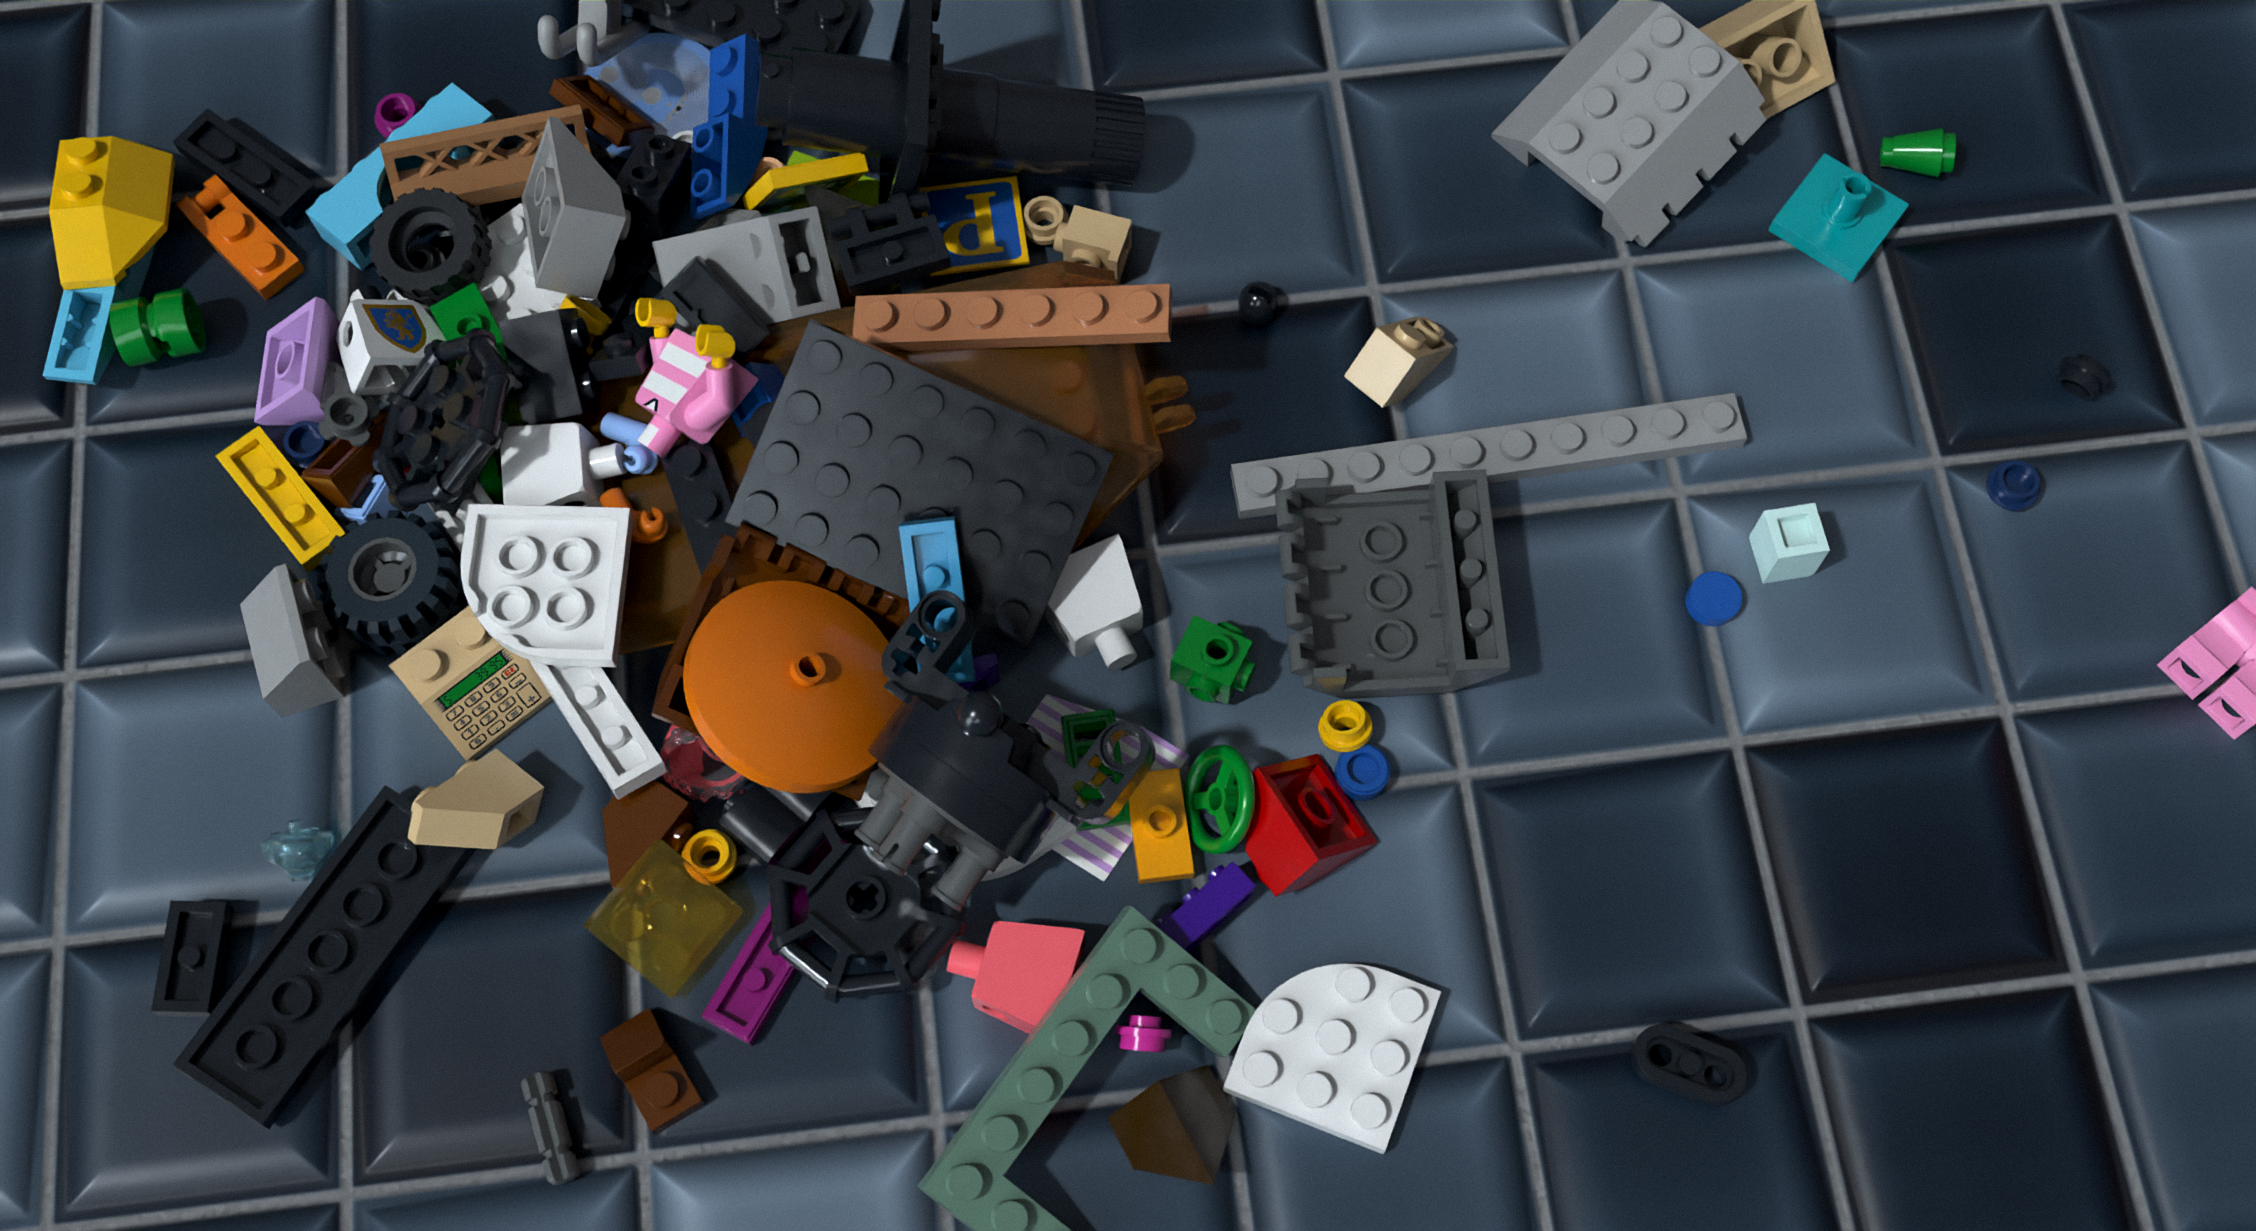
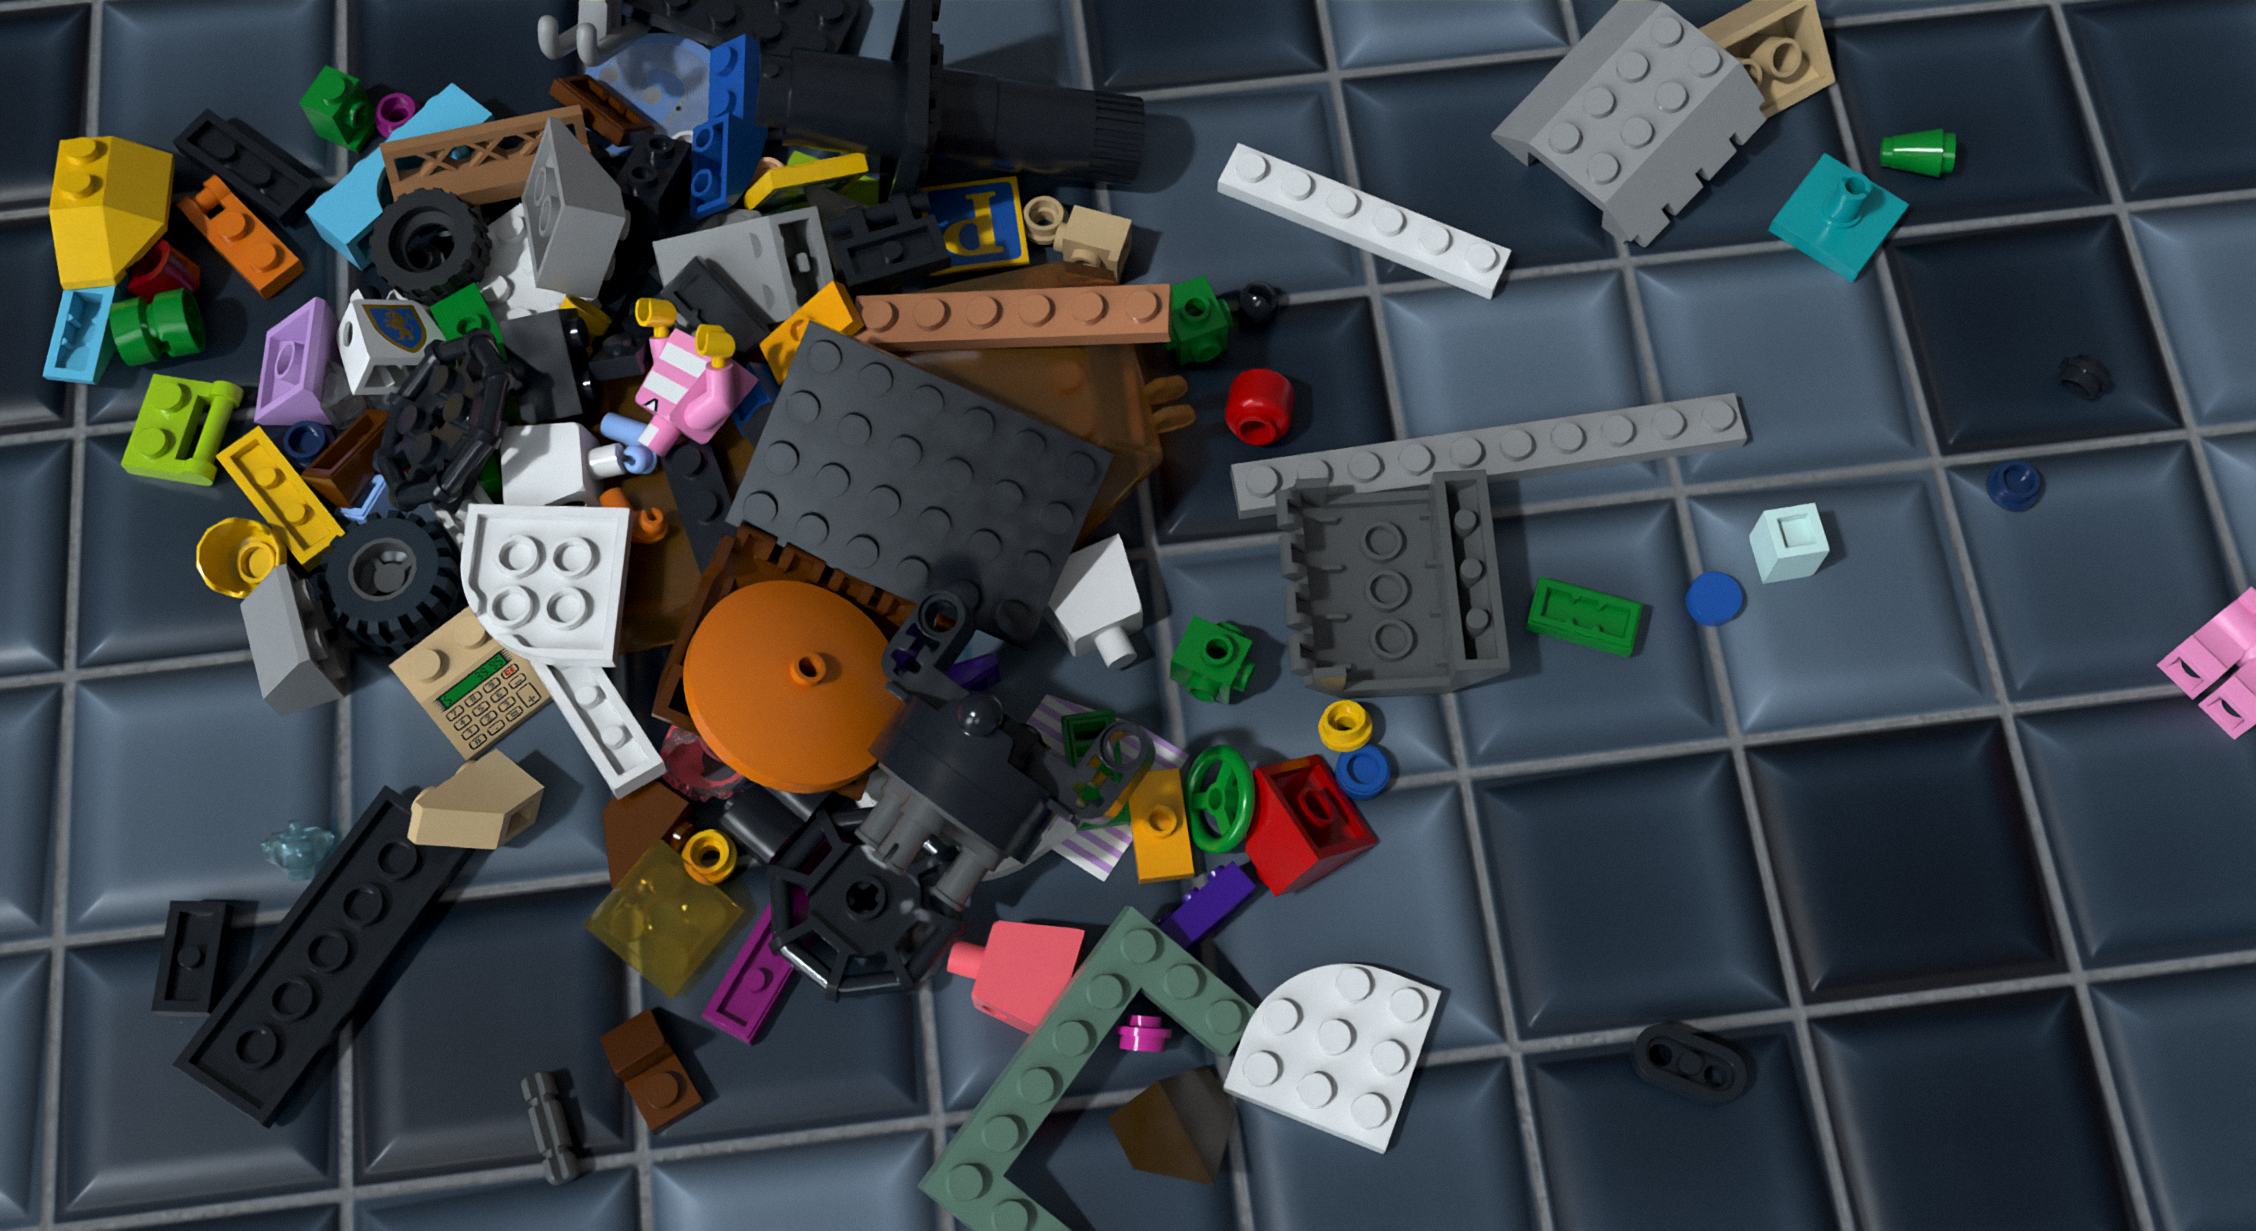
(163, 270): none -> dark red plate
(169, 424): none -> lime plate
(238, 555): none -> yellow hair
(339, 109): none -> green brick
(345, 405): dark grey plate -> none
(829, 306): none -> light orange plate
(934, 564): dark azure plate -> none
(1198, 322): none -> green brick
(1260, 406): none -> red head
(1364, 221): none -> white plate
(1398, 359): tan slope -> none
(1584, 617): none -> green plate

